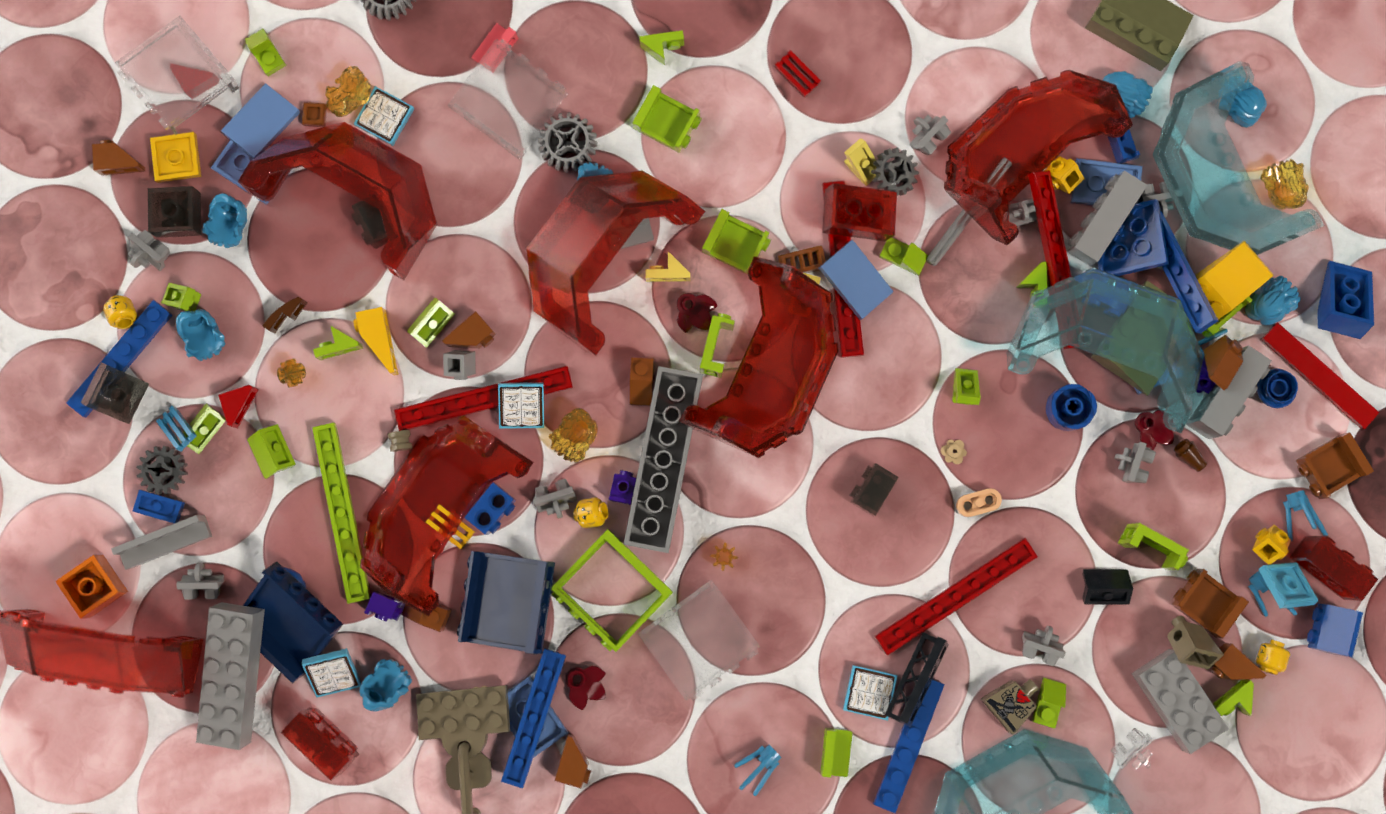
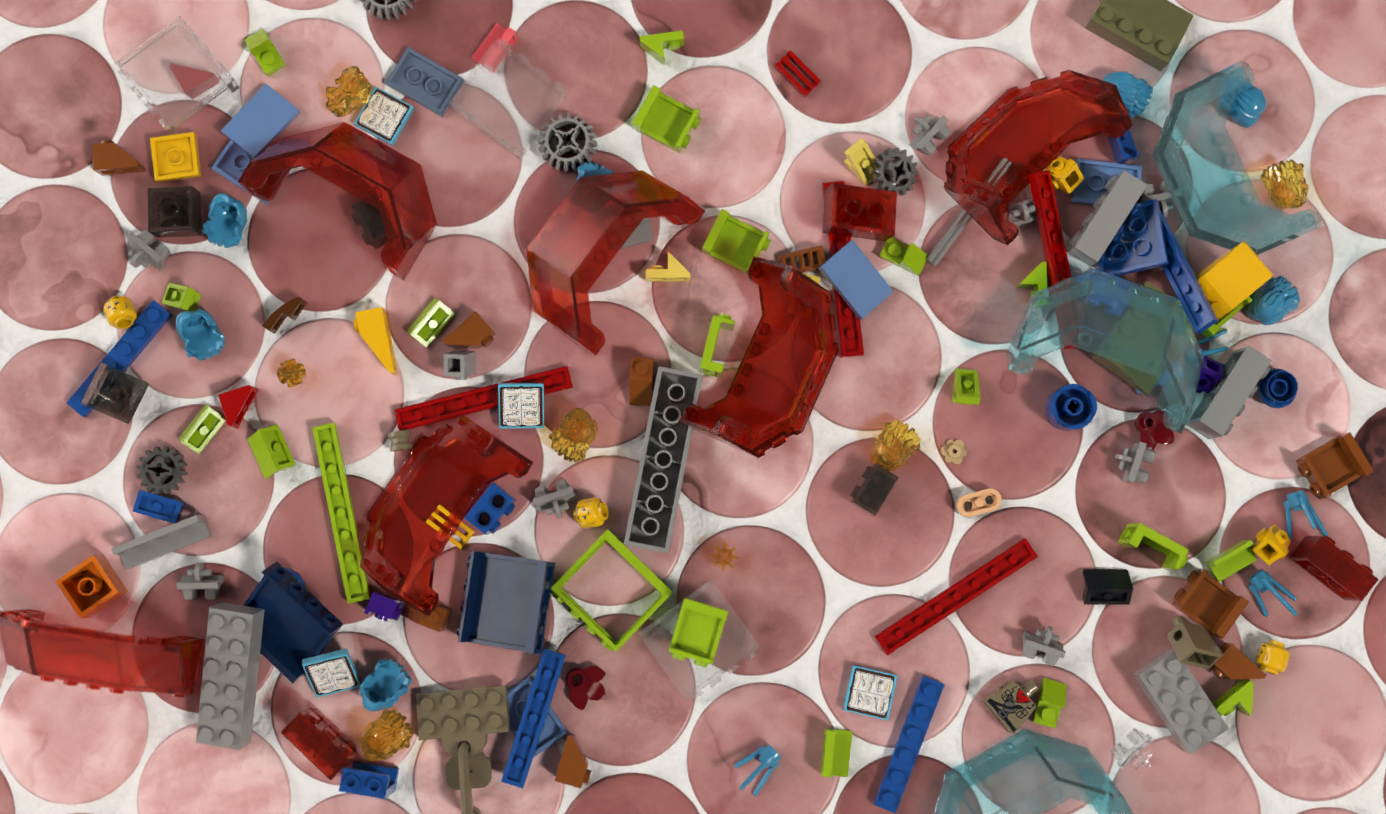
(174, 412): dark azure tile -> none
(314, 114): dark orange tile -> none
(342, 345): lime slope -> none
(369, 780): none -> blue panel
(385, 736): none -> clear yellow hair
(424, 81): none -> sand blue tile
(623, 496): dark purple brick -> none
(697, 314): dark red plate -> none
(697, 632): none -> lime panel
(894, 445): none -> clear yellow hair
(922, 681): black fence -> none
(1189, 453): reddish brown cone -> none
(1223, 360): dark orange slope -> none
(1231, 560): none -> lime panel
(1288, 585): medium azure tile -> none
(1320, 376): red tile -> none
(1334, 630): slope -> none
(1346, 301): blue slope -> none

